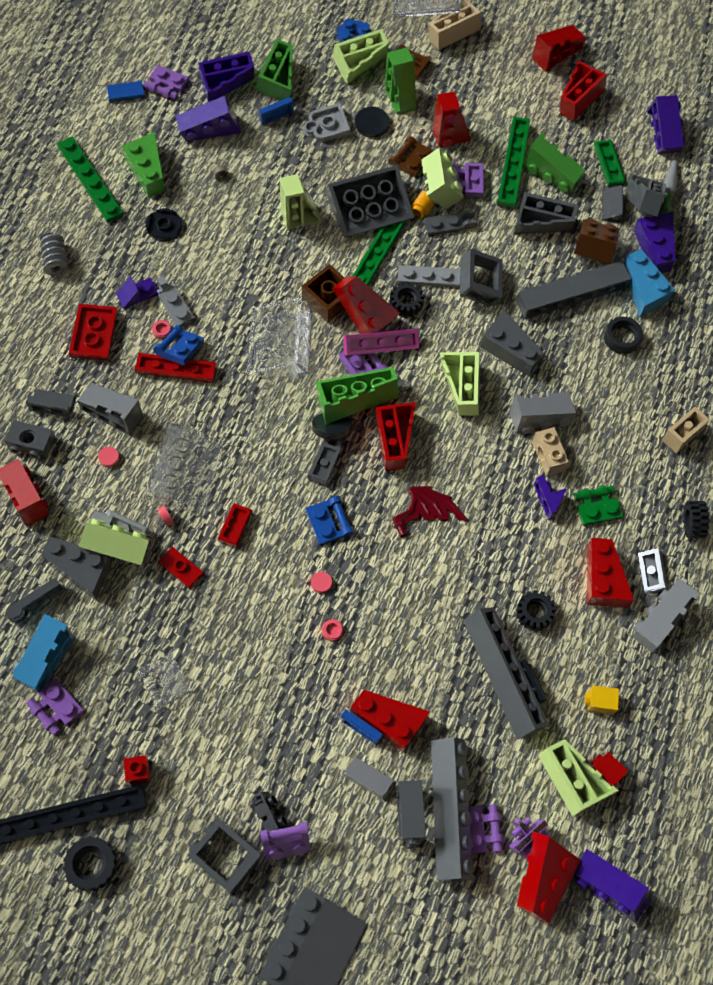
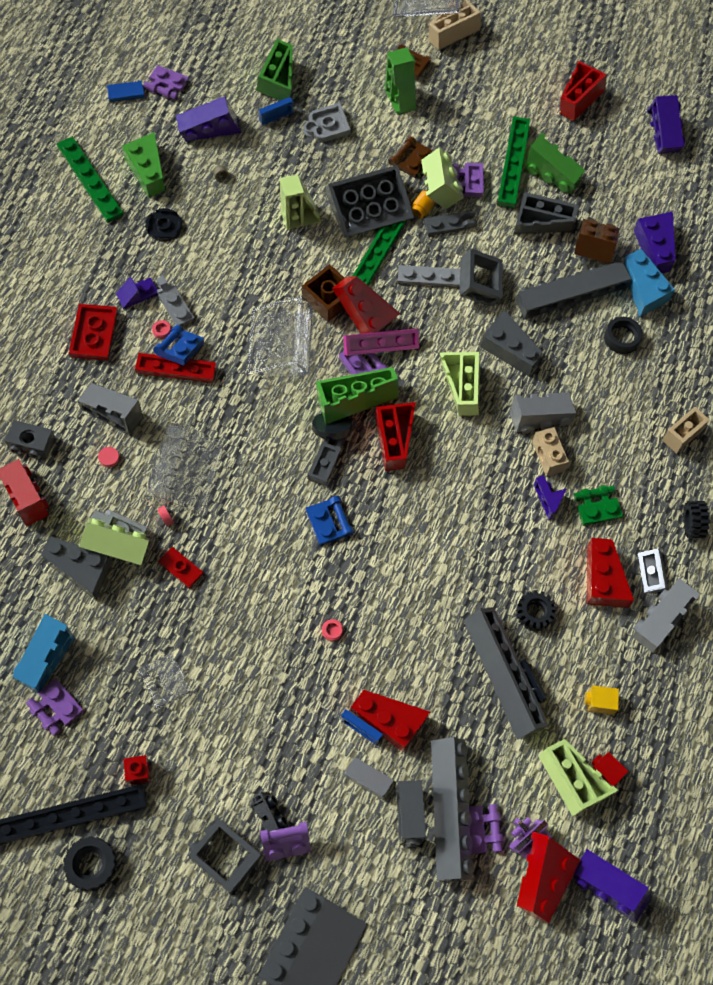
(33, 600): dark grey hinge -> none
(50, 402): dark grey panel -> none
(53, 253): light grey piece -> none
(225, 74): dark purple wedge -> none
(235, 525): red plate -> none
(321, 582): coral tile -> none
(352, 26): blue plate -> none
(360, 54): yellowish green wedge -> none
(372, 122): black tile -> none
(414, 292): black tyre -> none
(429, 505): dark red animal -> none
(449, 122): red wedge -> none
(557, 46): red wedge -> none
(609, 163): green tile -> none
(612, 204): black slope -> none
(645, 194): dark grey wedge -> none
(671, 187): light grey piece -> none

